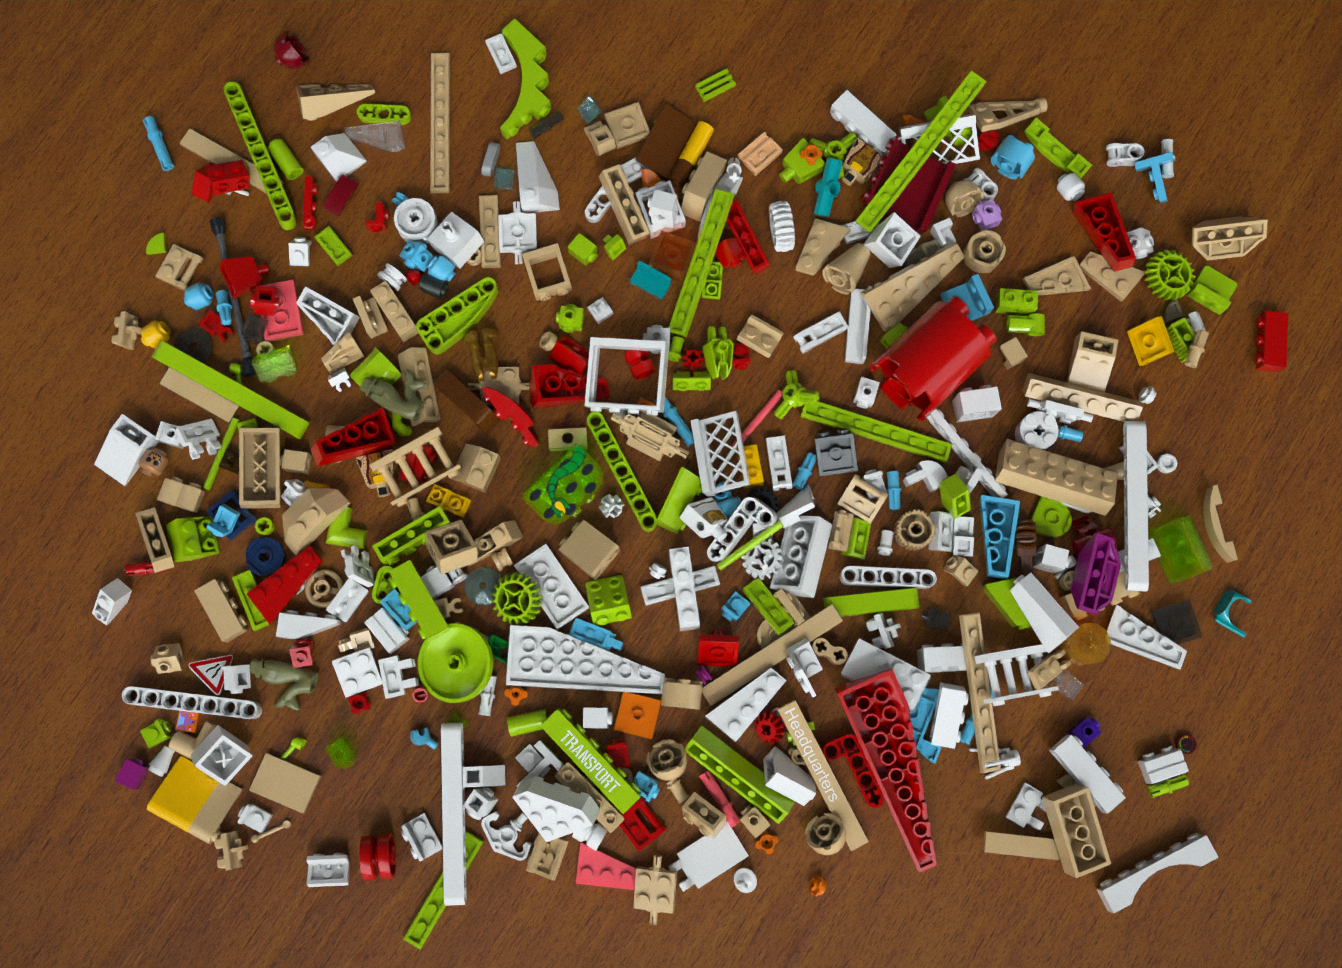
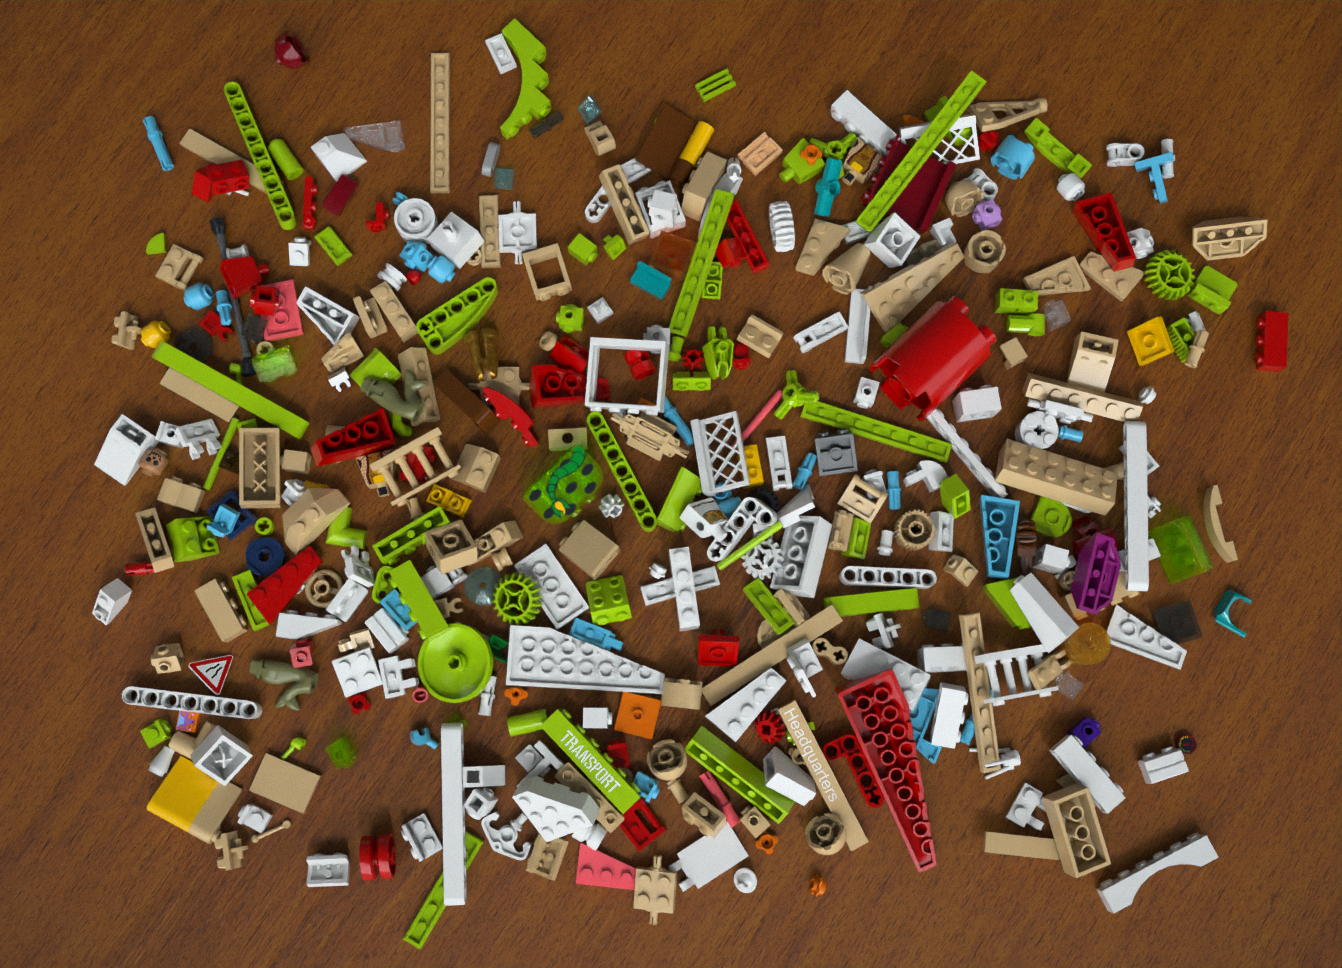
(132, 773): magenta brick -> none
(236, 678): white brick -> none
(237, 252): none -> white bush
(319, 101): tan wedge -> none
(369, 118): lime beam -> none
(433, 286): pearl dark grey brick -> none
(535, 183): white wedge -> none
(627, 125): tan plate -> none
(649, 178): orange tile -> none
(702, 674): magenta bush -> none
(734, 607): medium azure bracket -> none
(963, 536): white slope -> none
(969, 477): white plate -> none
(973, 295): medium azure bracket -> none
(1056, 314): none -> clear brick
(1167, 463): white tile -> none
(1168, 785): lime axle -> none
(1172, 312): dark tan tile -> none

